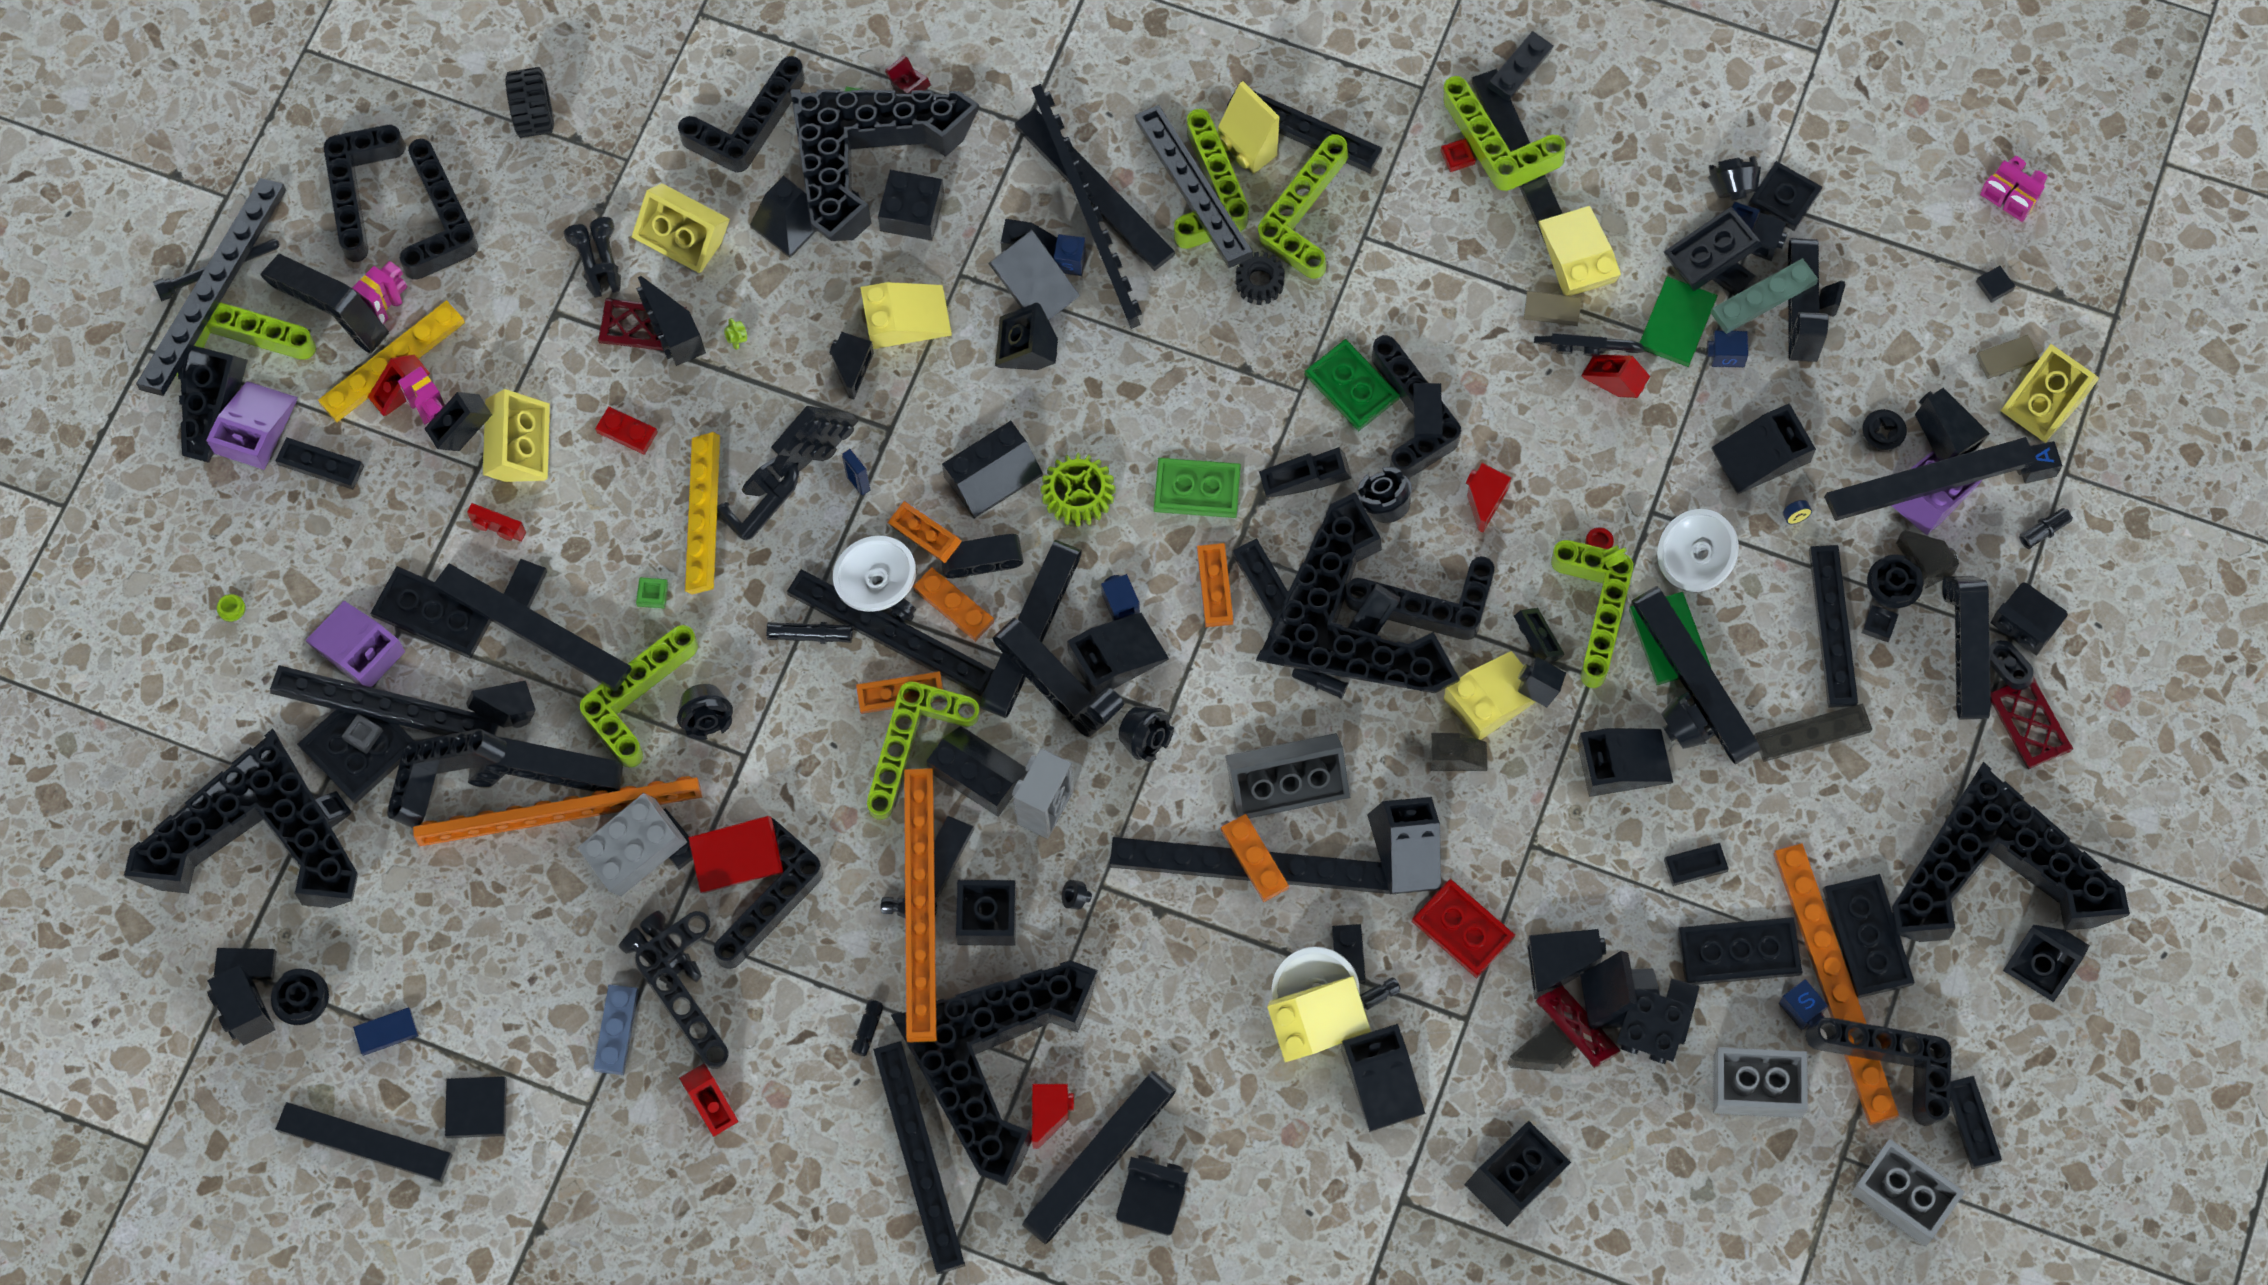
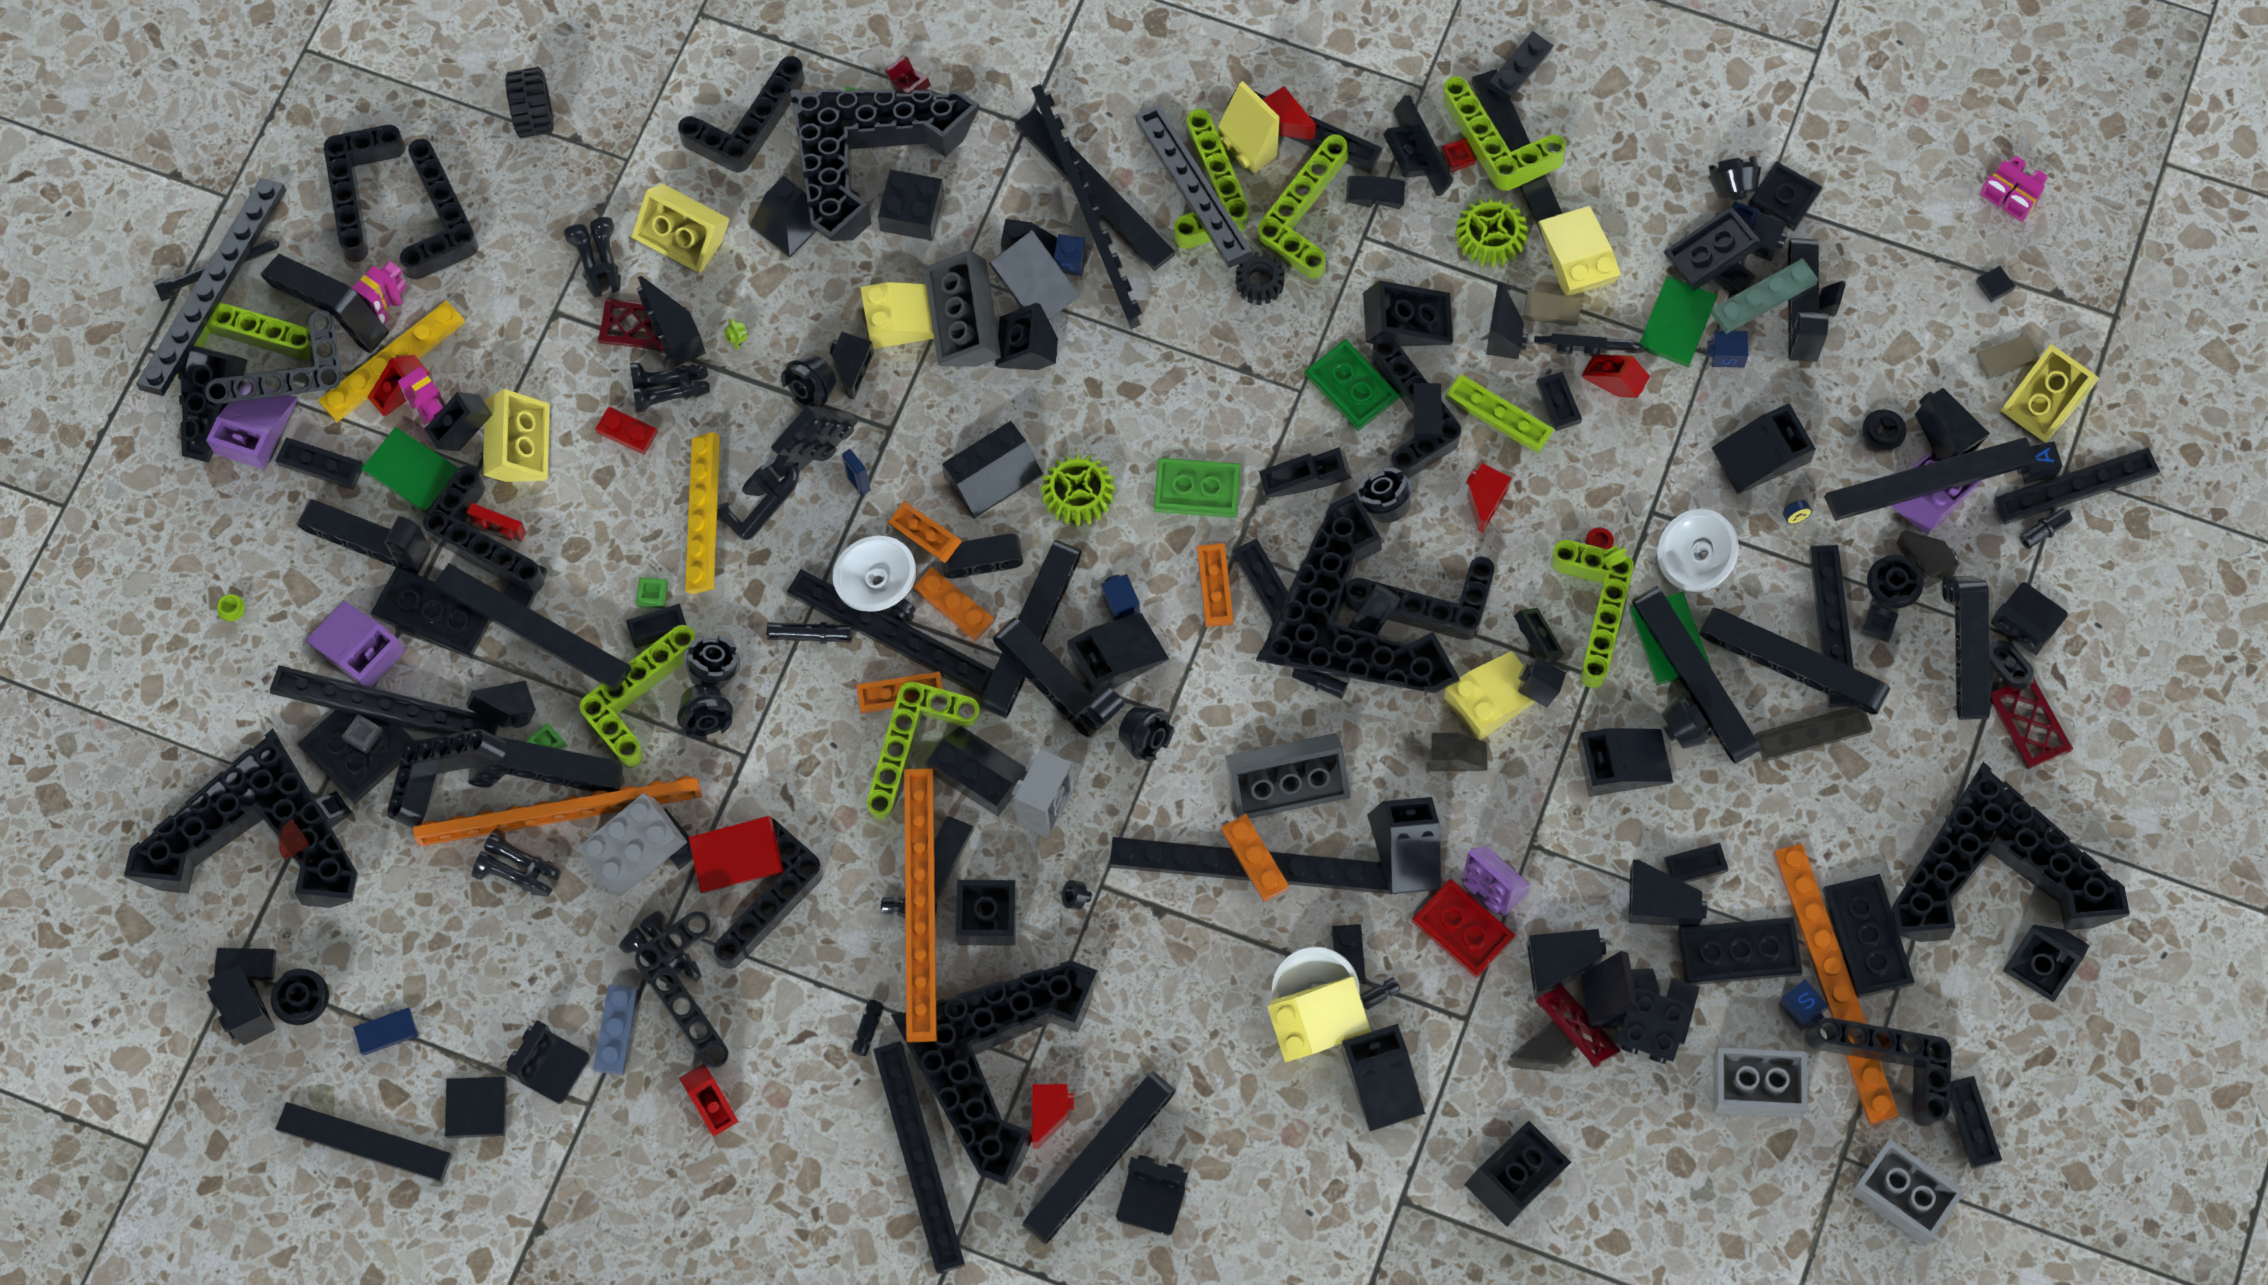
(286, 376): none -> black beam
(291, 840): none -> clear red tile
(399, 546): none -> black beam
(410, 469): none -> green tile
(475, 541): none -> black beam
(497, 845): none -> black piece
(547, 737): none -> bright green tile
(547, 1063): none -> black bracket
(643, 380): none -> black piece
(654, 625): none -> black tile
(711, 661): none -> black cone
(809, 381): none -> black cone
(962, 311): none -> dark grey slope
(1292, 117): none -> red slope
(1375, 190): none -> black slope
(1407, 314): none -> black slope
(1415, 147): none -> black bracket
(1486, 218): none -> lime gear
(1493, 880): none -> medium lavender slope
(1499, 413): none -> lime plate
(1506, 327): none -> black slope
(1558, 401): none -> black plate
(1662, 899): none -> black slope
(1794, 661): none -> black beam
(2076, 486): none -> black tile

